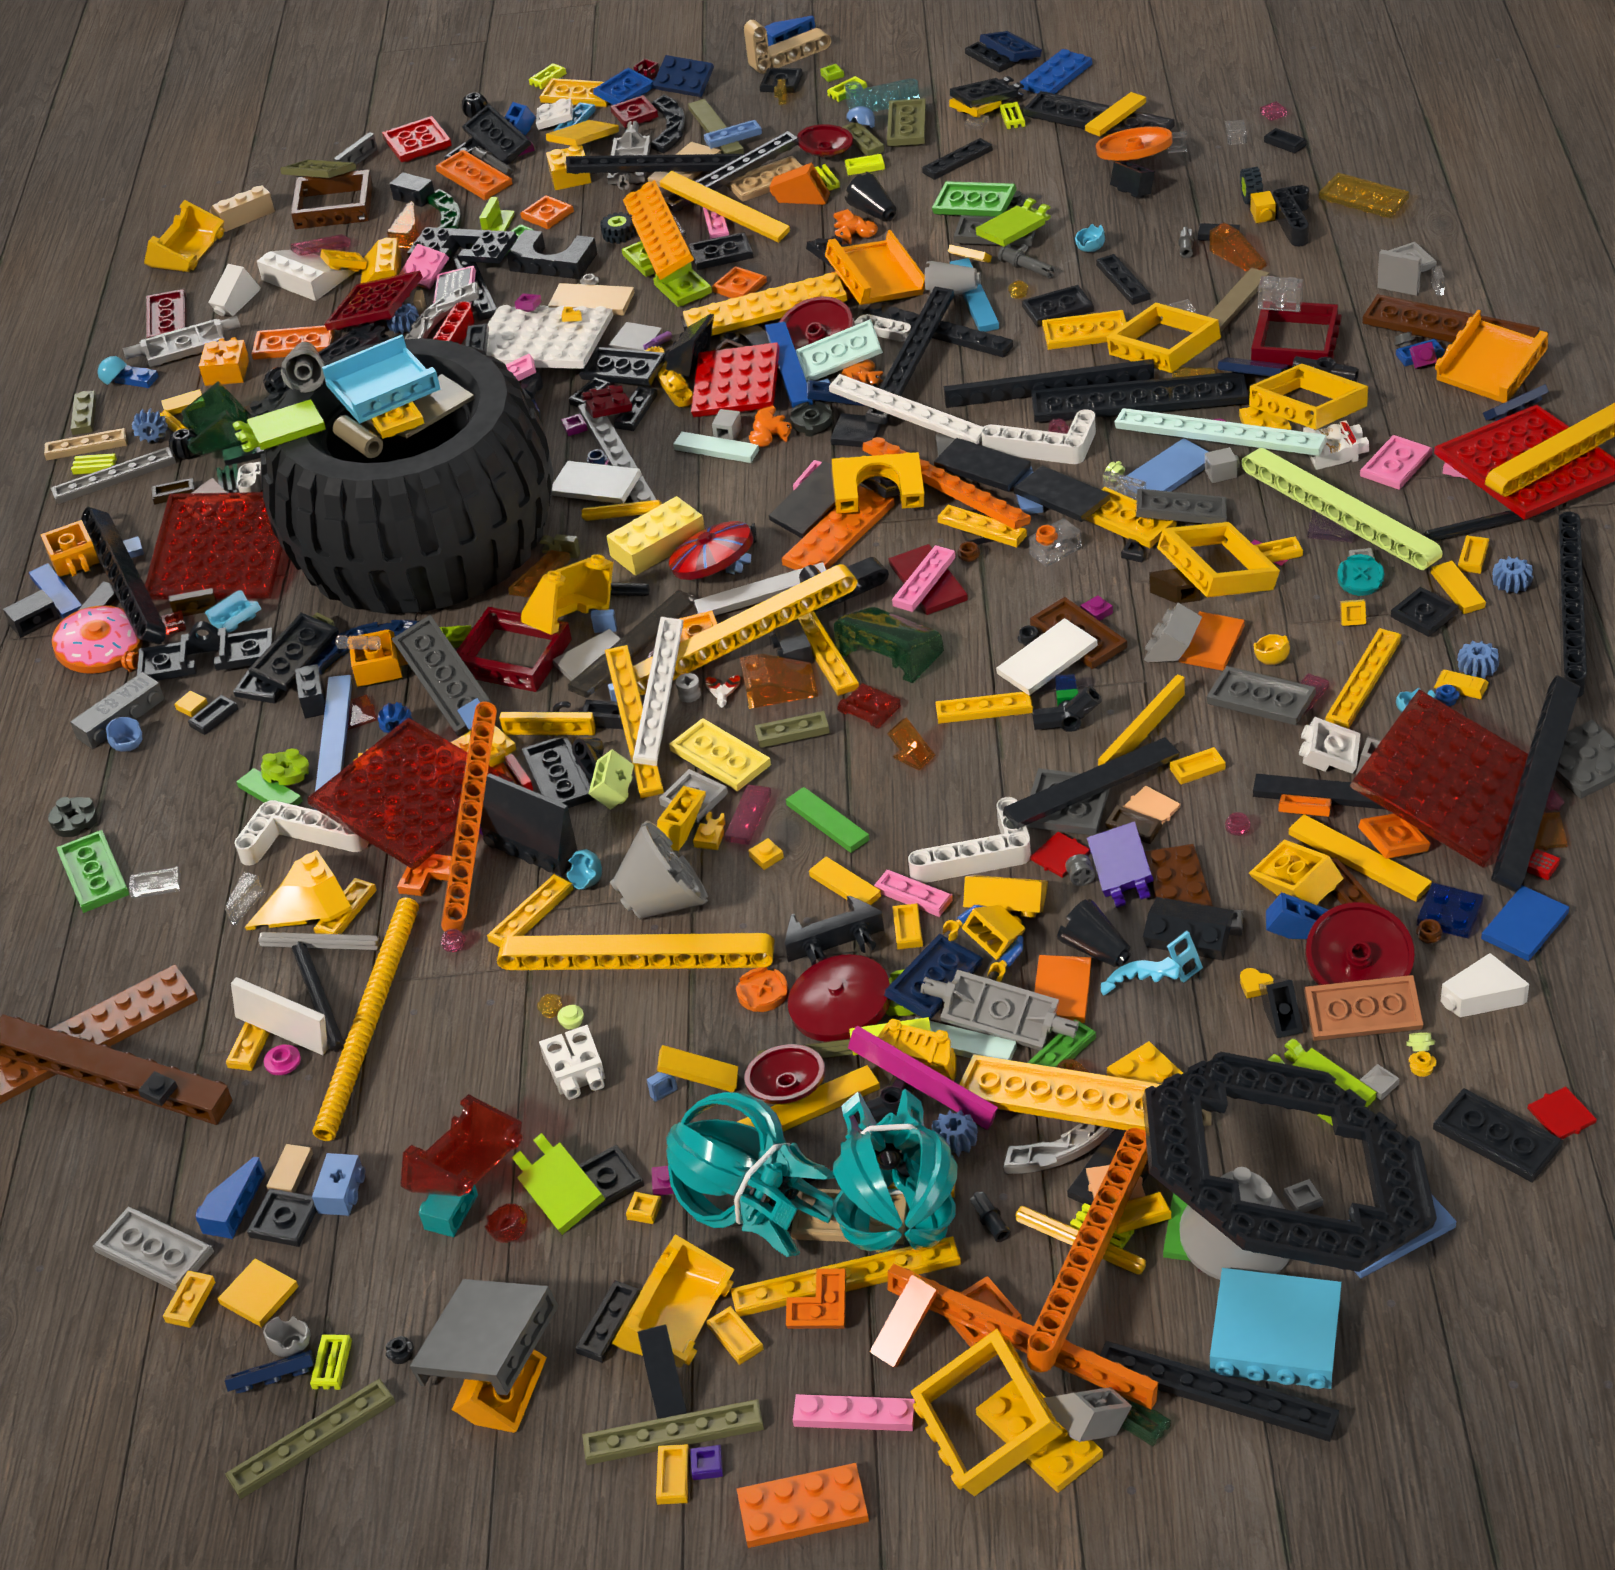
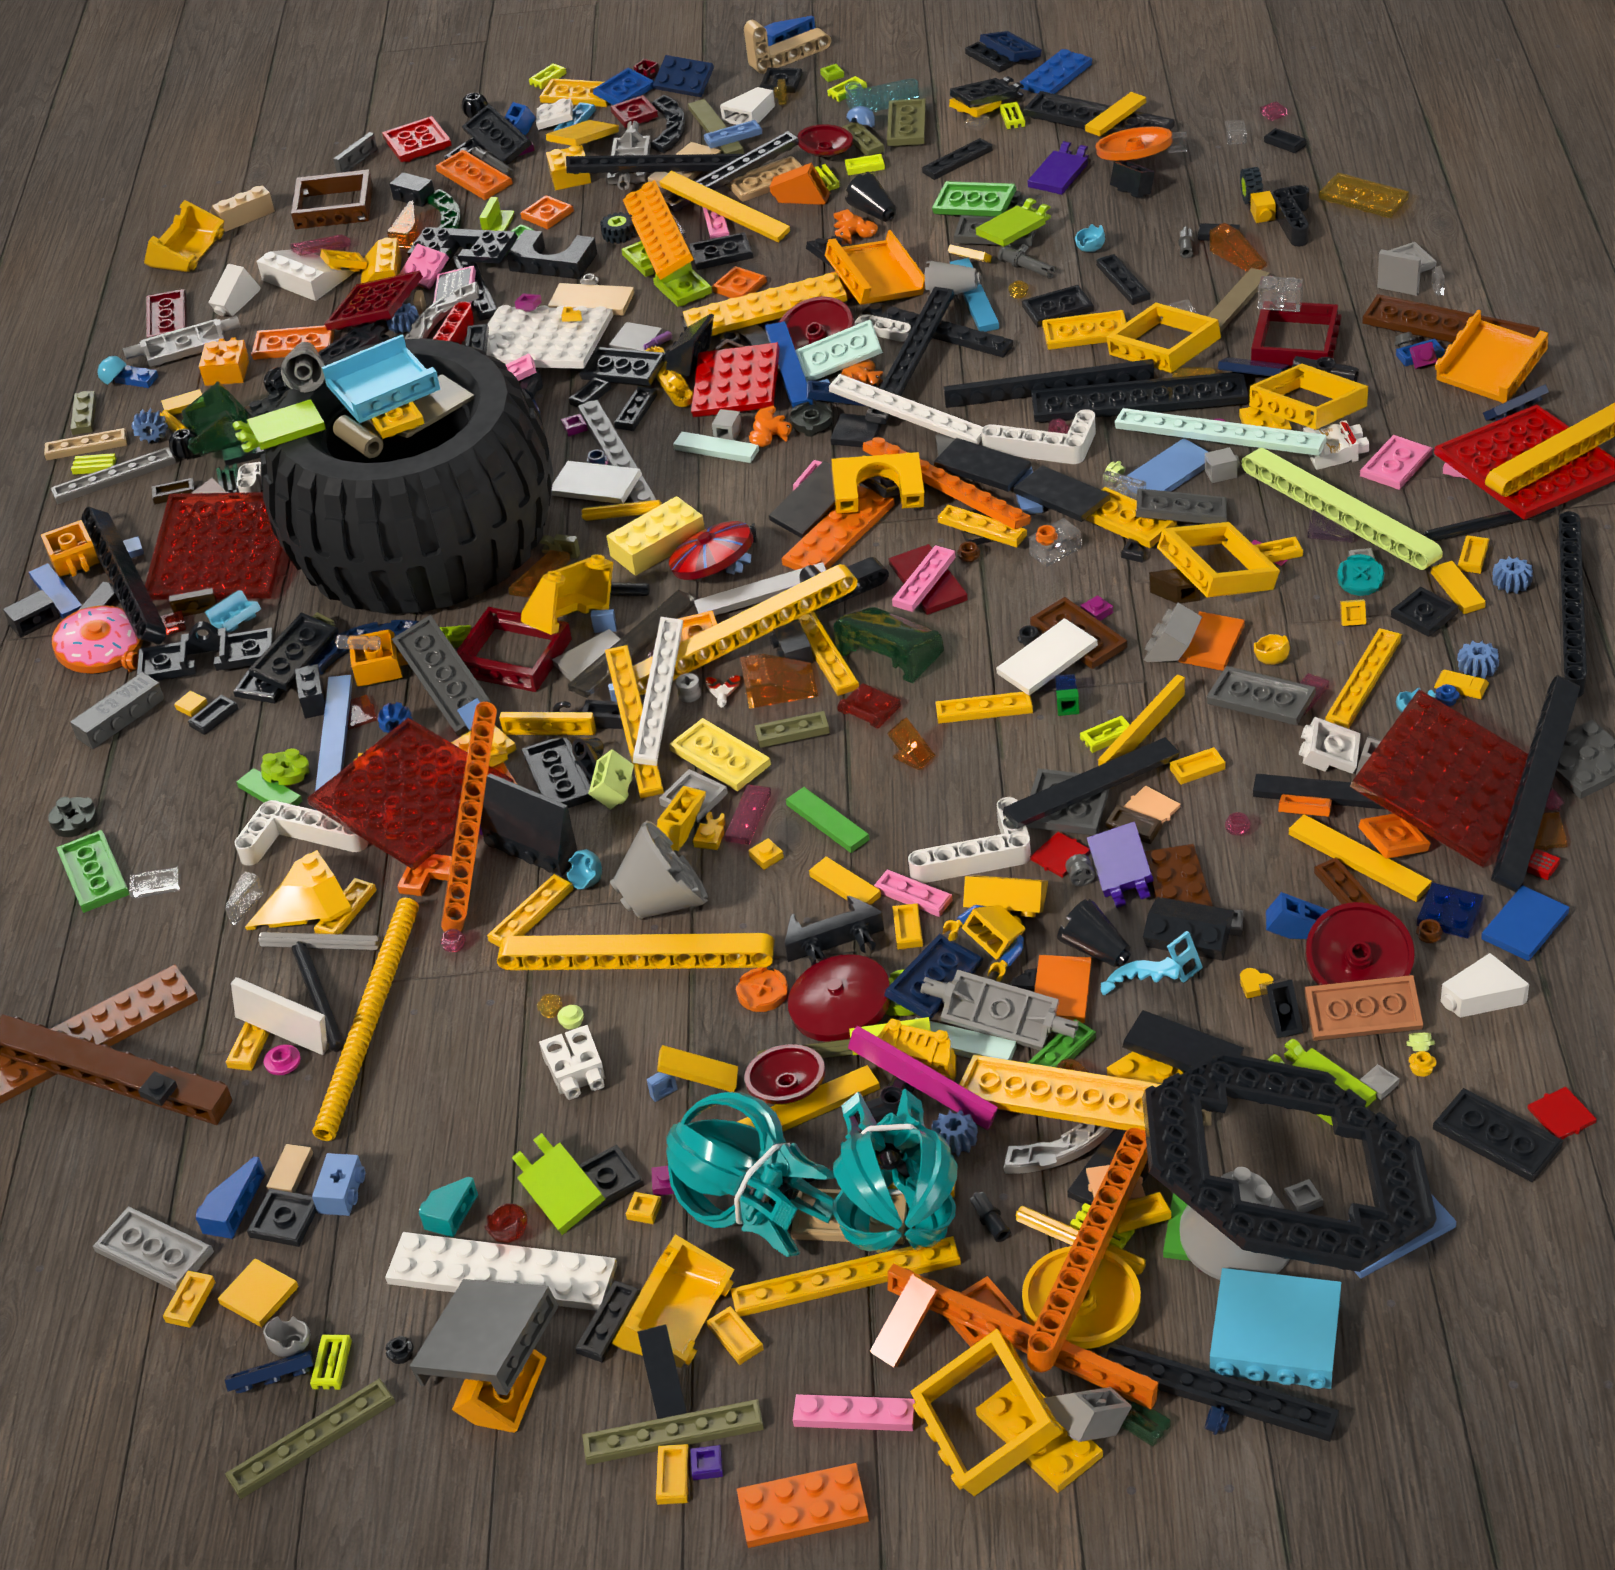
(124, 734): medium blue hair -> none
(318, 168): olive tile -> none
(444, 1262): none -> white plate
(463, 1153): clear red windscreen -> none
(517, 772): tile -> none
(600, 405): dark red plate -> none
(748, 106): none -> white slope
(825, 1309): orange plate -> none
(1026, 980): none -> black tile
(1059, 169): none -> dark purple tile
(1068, 713): black piece -> none
(1108, 736): none -> neon yellow tile
(1108, 1305): none -> yellow dish
(1174, 1042): none -> black tile
(1216, 1420): none -> dark blue plate
(1297, 872): yellow slope -> none

